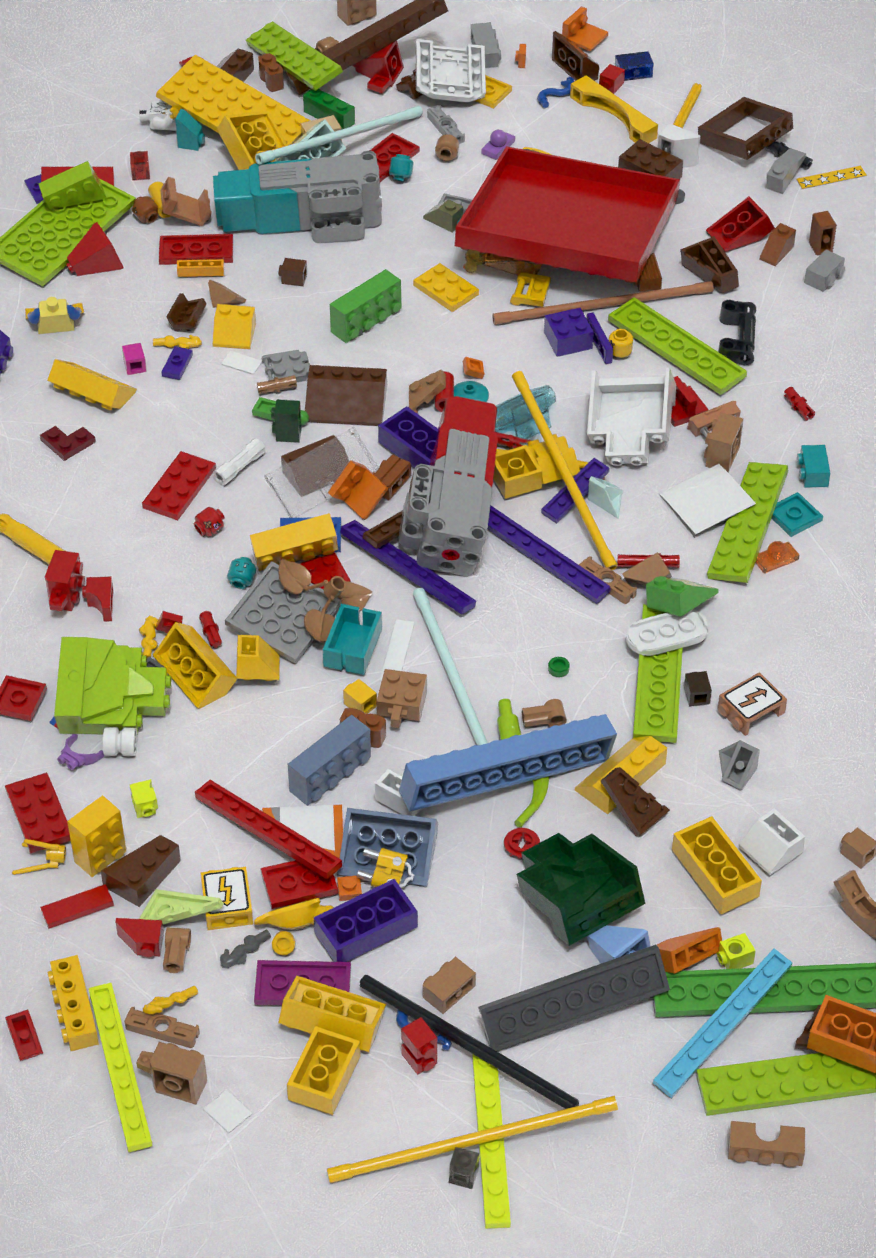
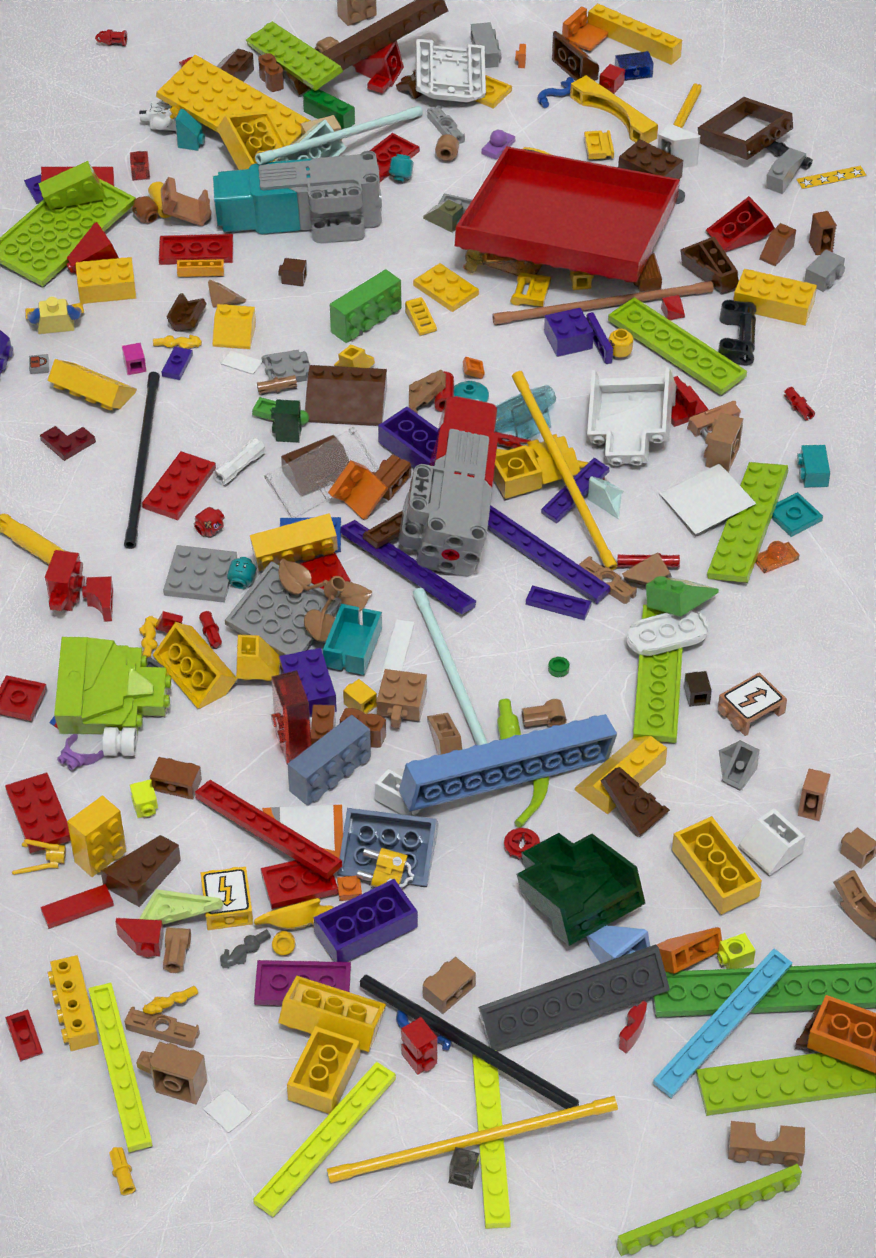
(38, 363): none -> light grey tile
(105, 280): none -> yellow brick
(110, 37): none -> red piece
(122, 1171): none -> yellow axle
(131, 531): none -> black piece
(176, 777): none -> dark orange brick
(199, 573): none -> light grey plate
(290, 714): none -> clear red brick
(313, 676): none -> dark purple brick
(322, 721): none -> dark orange brick
(324, 1139): none -> neon yellow plate
(354, 357): none -> yellow brick
(413, 309): none -> yellow slope
(444, 733): none -> medium nougat slope
(558, 602): none -> dark purple tile
(580, 280): none -> yellow brick
(598, 144): none -> yellow plate
(635, 1025): none -> red slope
(636, 34): none -> yellow brick
(672, 307): none -> red slope
(703, 1212): none -> lime plate
(776, 296): none -> yellow brick
(814, 794): none -> nougat brick

